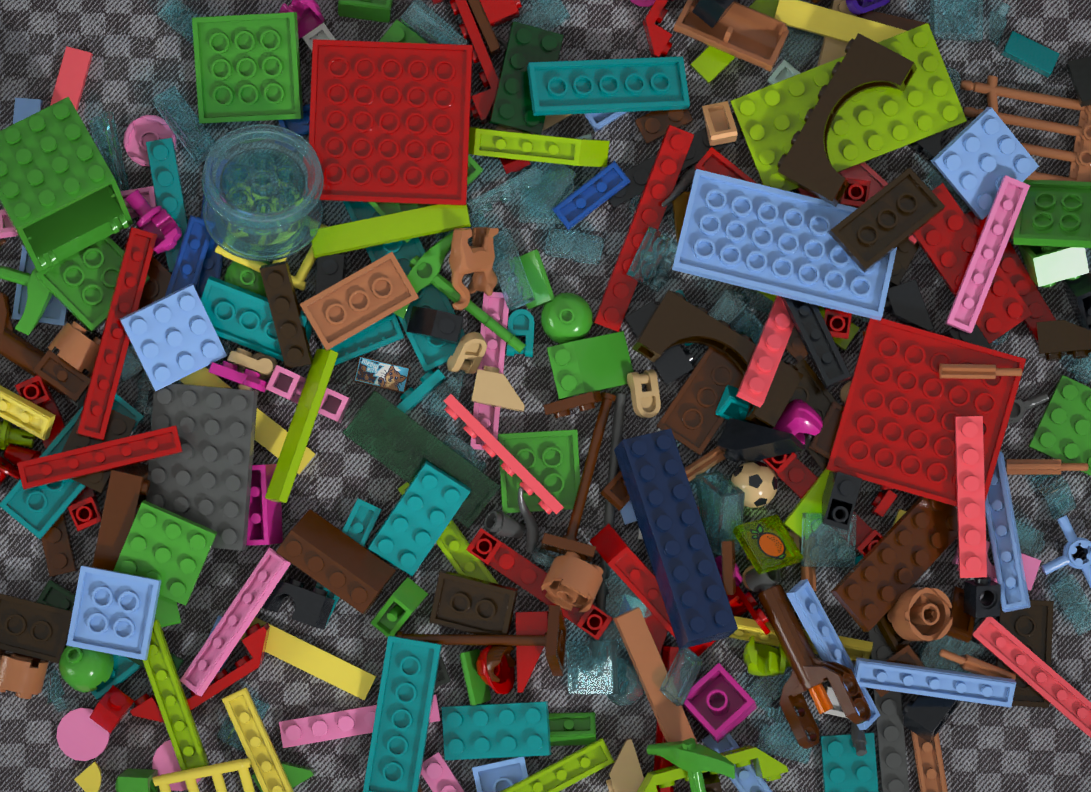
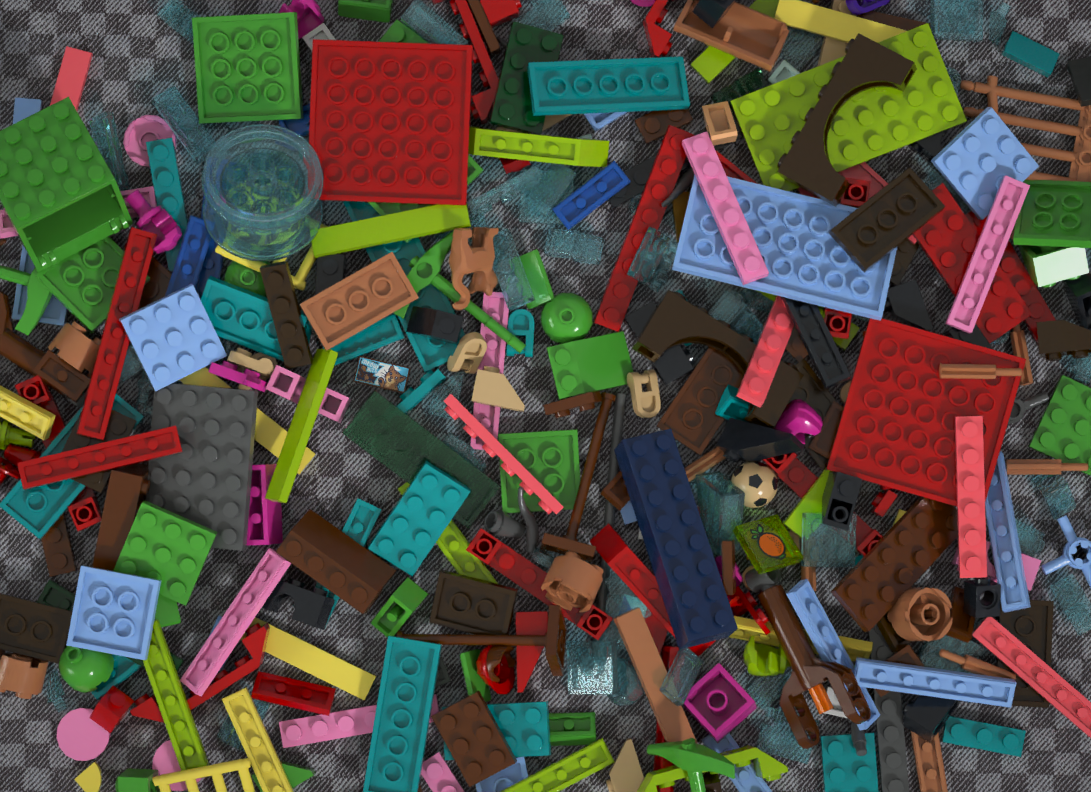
(293, 693): none -> red plate
(474, 738): none -> reddish brown plate
(725, 208): none -> bright pink plate
(747, 84): none -> clear green slope
(983, 736): none -> teal plate
(1020, 350): none -> nougat axle

